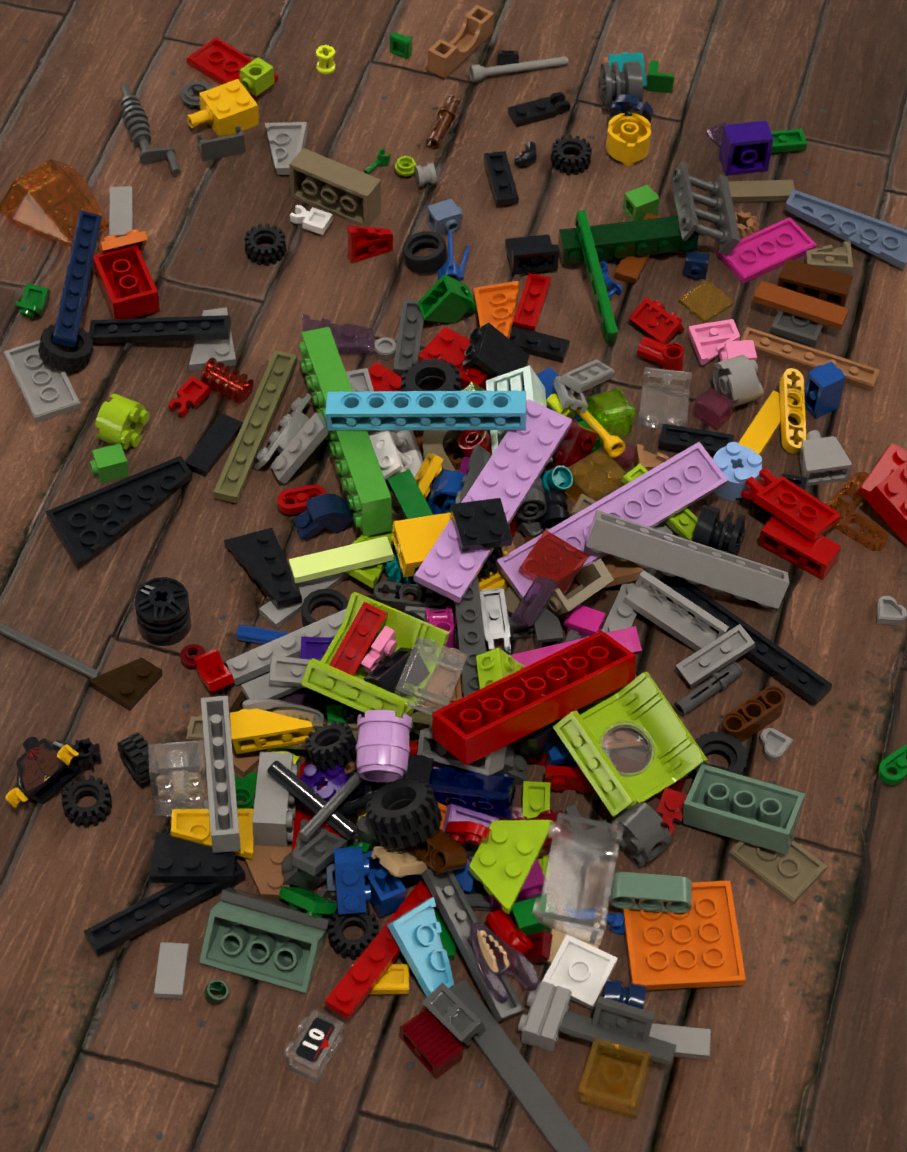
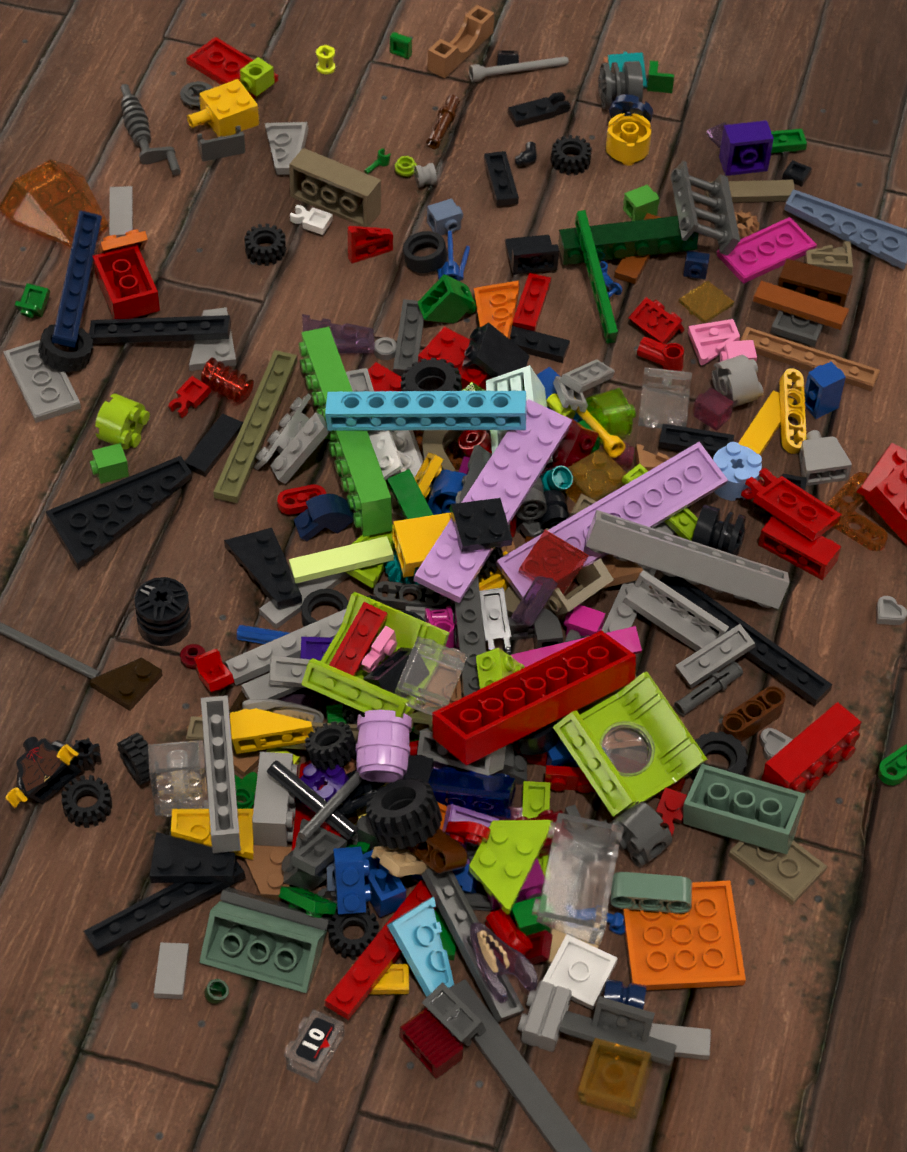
(797, 172): none -> black tile
(814, 751): none -> red brick

